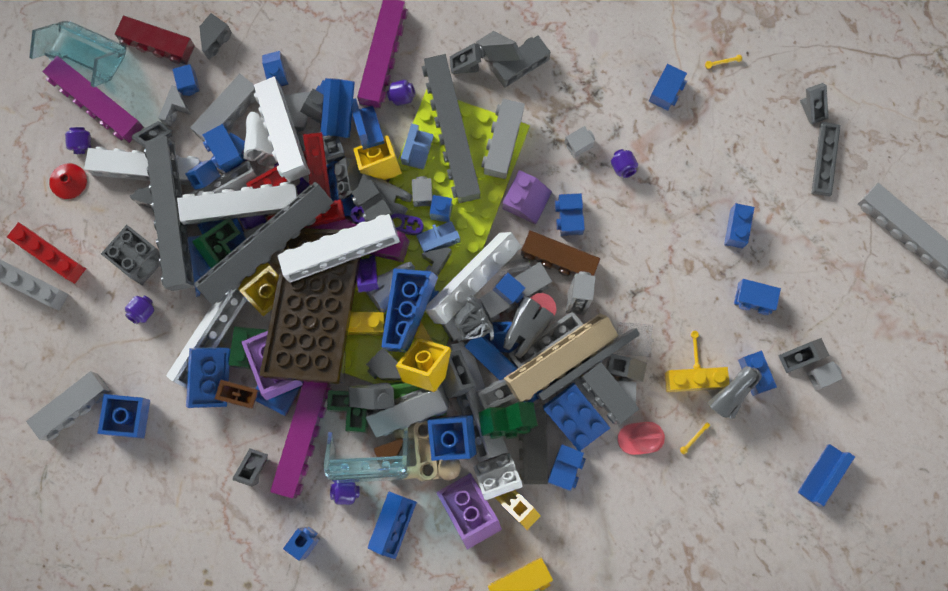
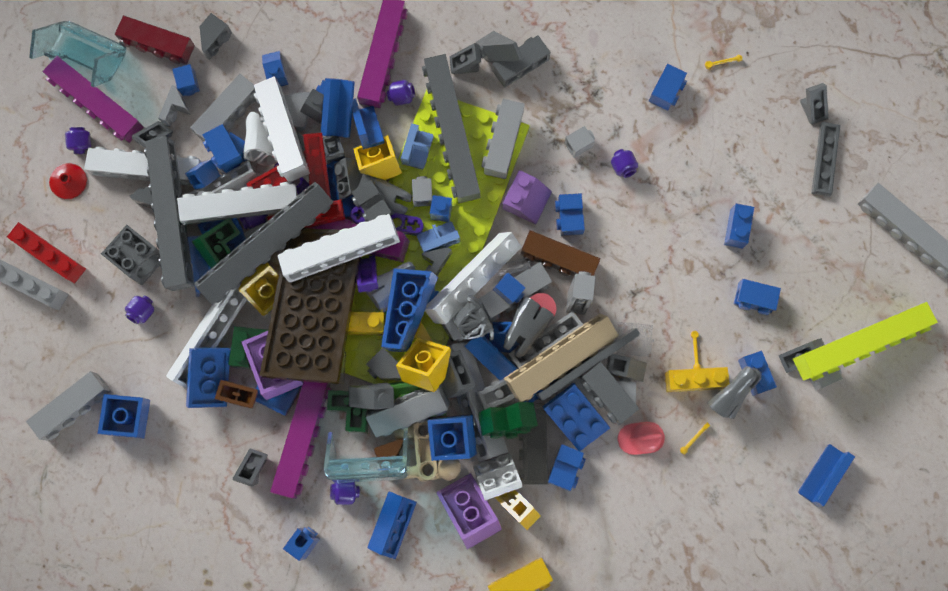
(864, 341): none -> neon yellow brick

